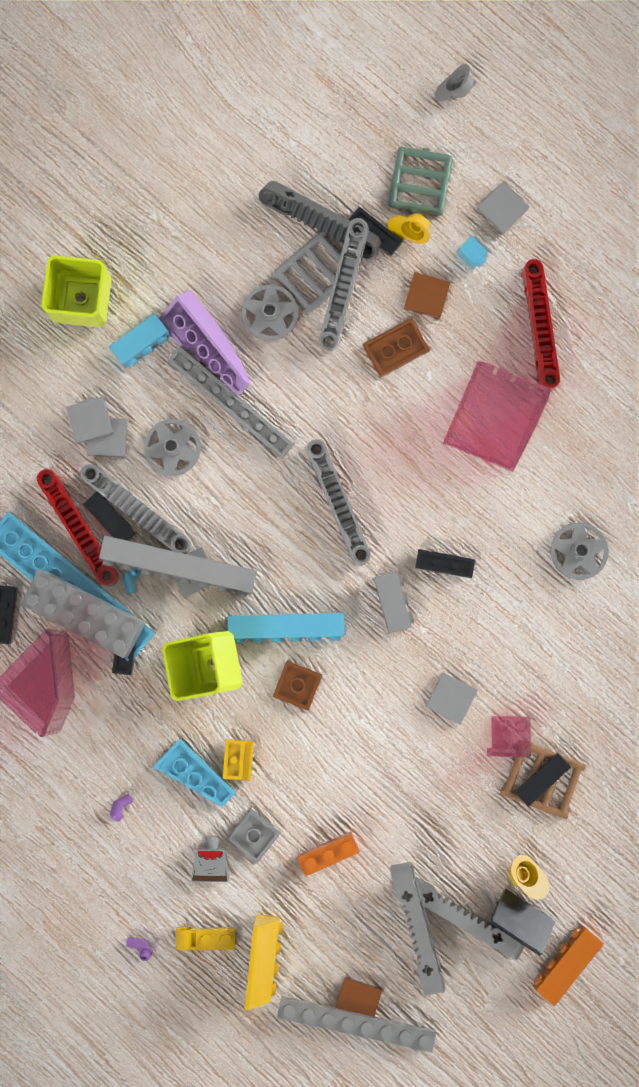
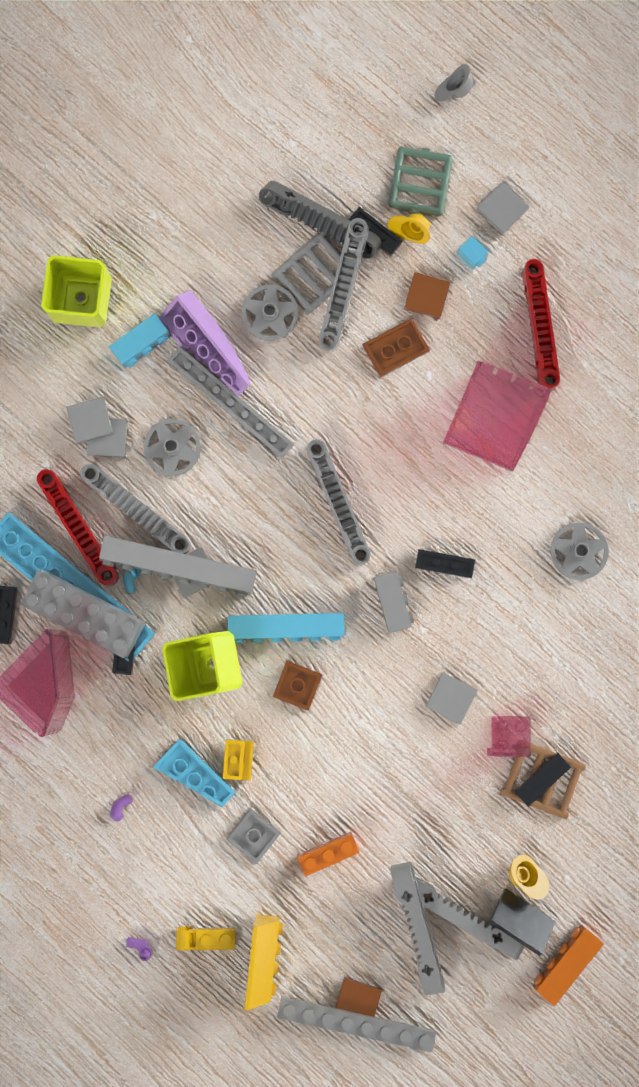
(108, 517): black tile -> none
(210, 863): light grey torso -> none

